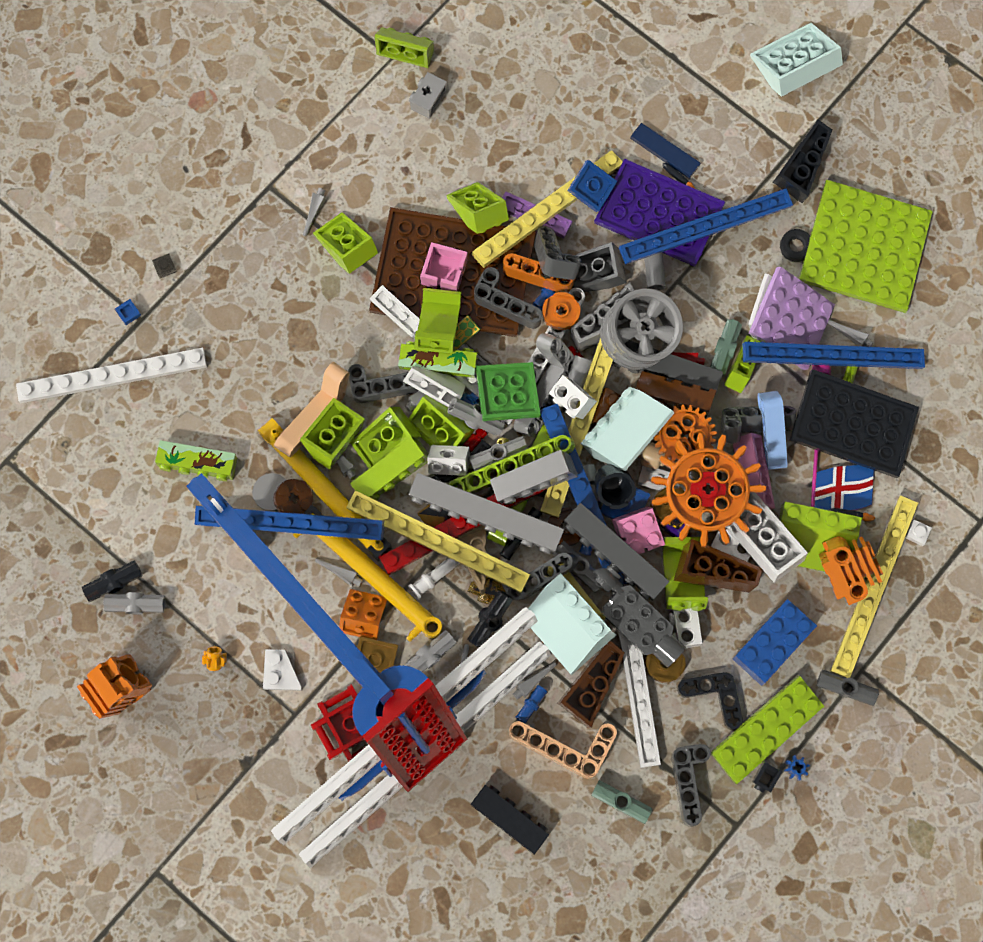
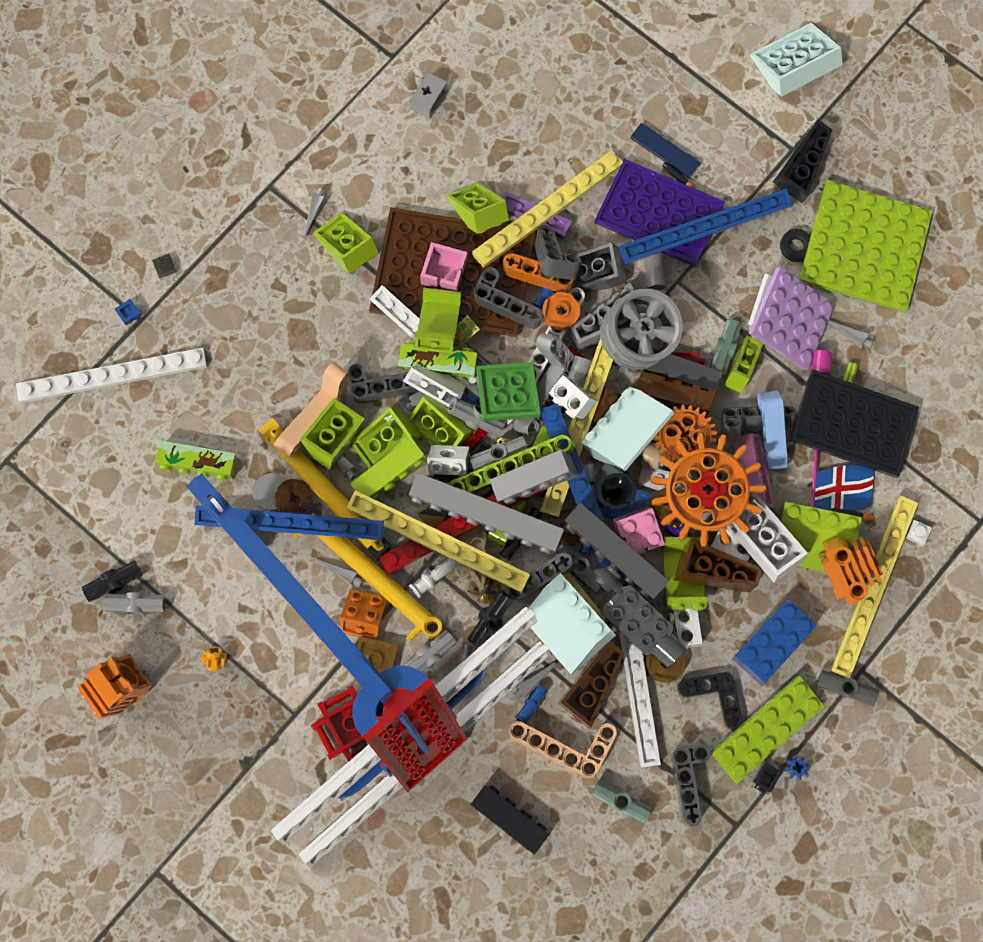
(279, 672): white wing -> none
(404, 47): lime slope -> none
(592, 186): blue plate -> none
(833, 355): blue plate -> none

